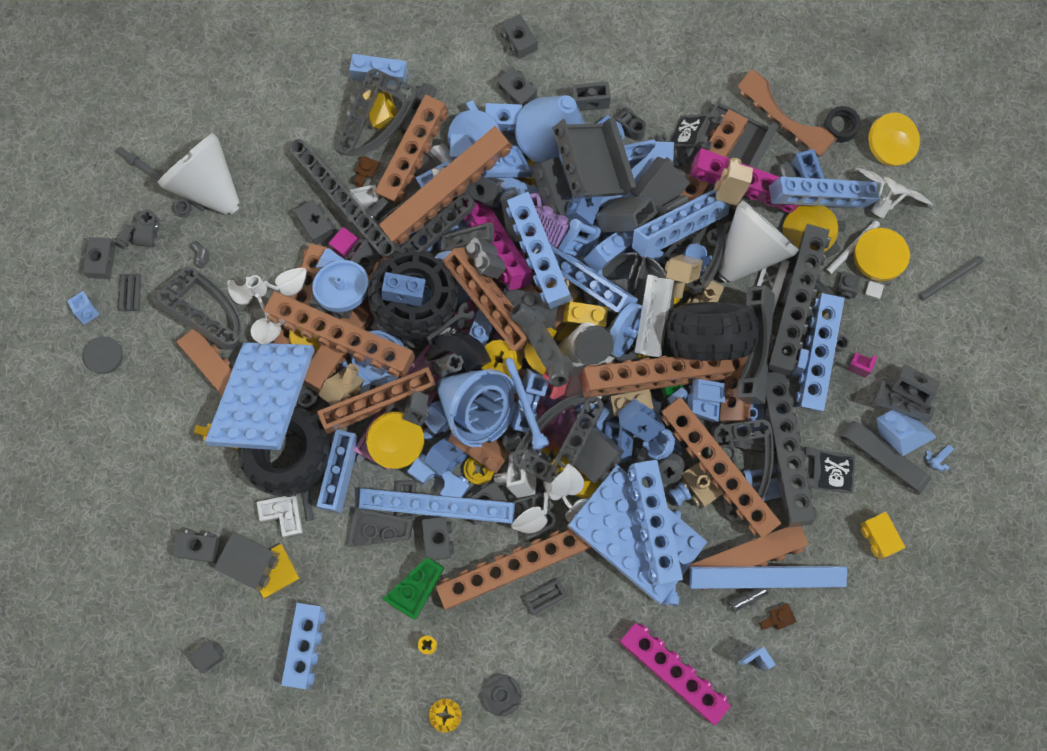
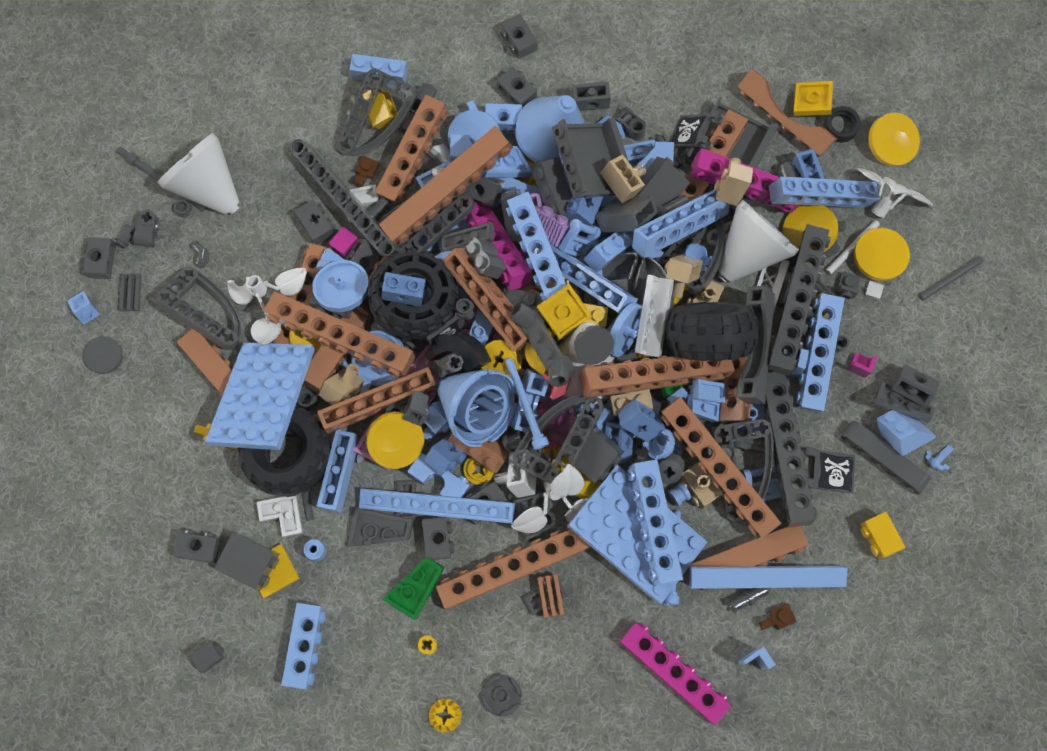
(319, 554): none -> light blue brick
(464, 303): none -> dark grey plate
(553, 613): none -> nougat tile
(564, 311): none -> yellow tile
(623, 178): none -> tan brick
(813, 98): none -> yellow plate

